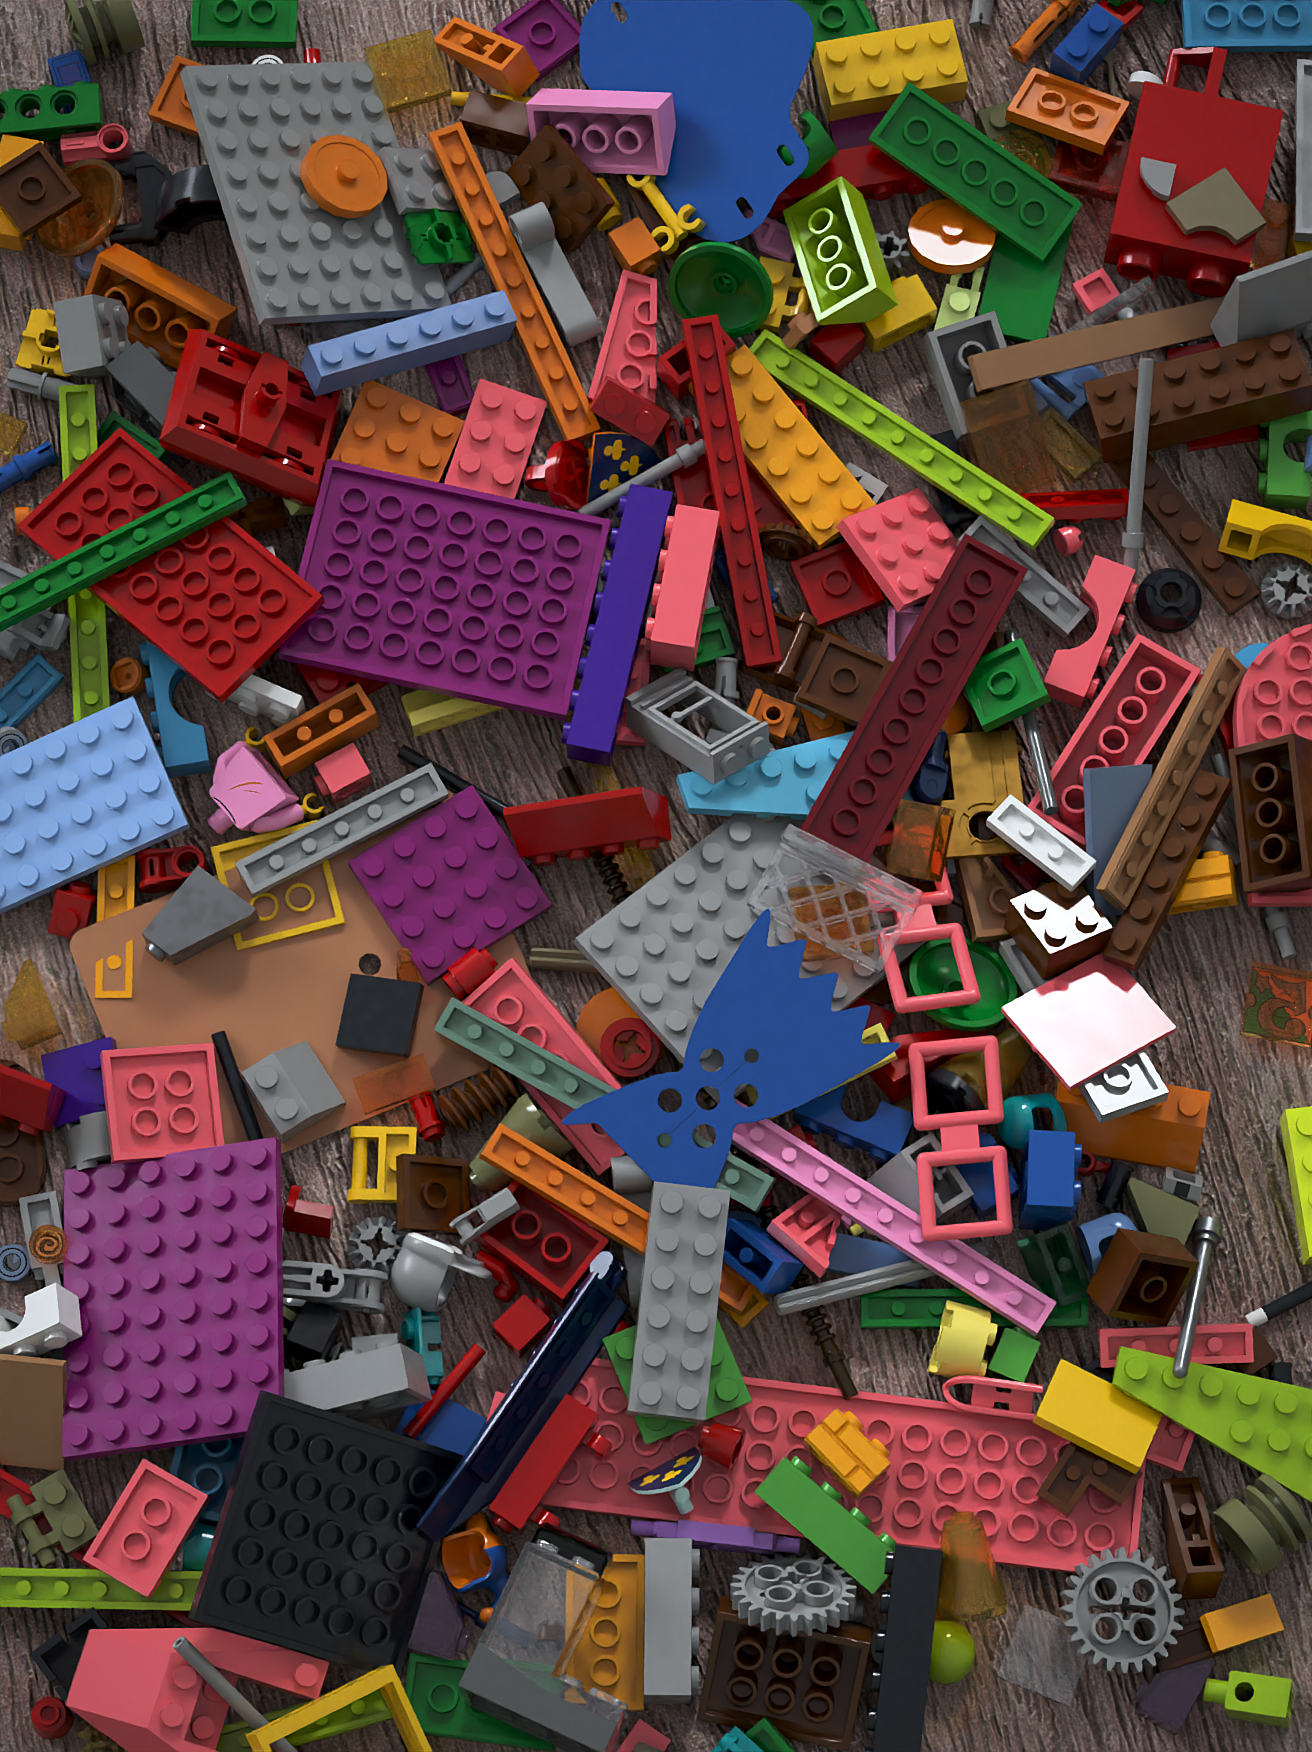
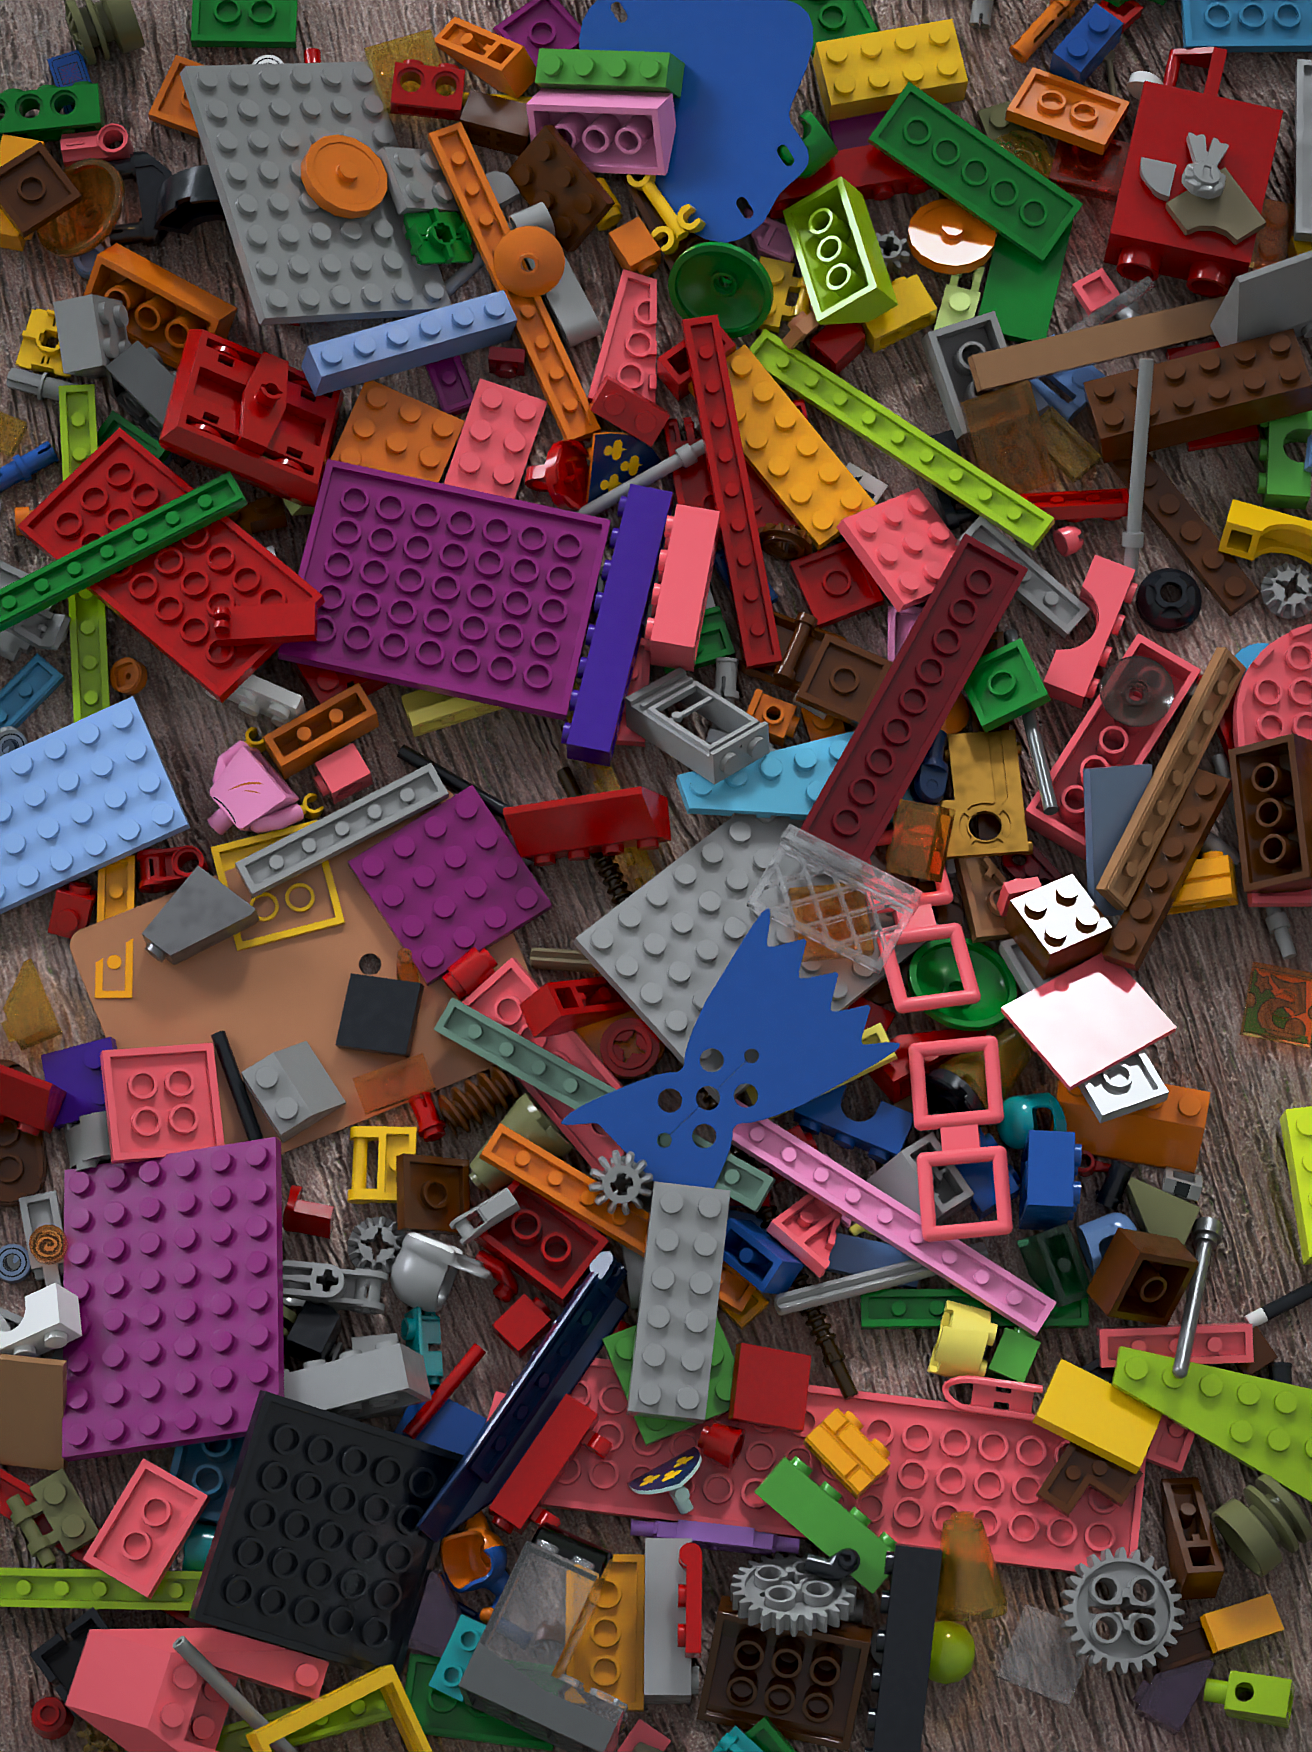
(183, 743): dark azure arch -> none
(265, 623): none -> red hinge
(426, 100): none -> red brick
(457, 1656): none -> teal hinge
(507, 362): none -> dark red plate
(534, 244): none -> orange dish
(571, 1005): none -> red slope
(610, 70): none -> bright green brick
(632, 1188): none -> light grey gear
(691, 1598): none -> red plate
(769, 1387): none -> red tile
(835, 1567): none -> black arm
(1014, 889): none -> coral plate
(1041, 843): white plate -> none
(1138, 675): none -> clear smoke dish
(1203, 175): none -> light grey piece

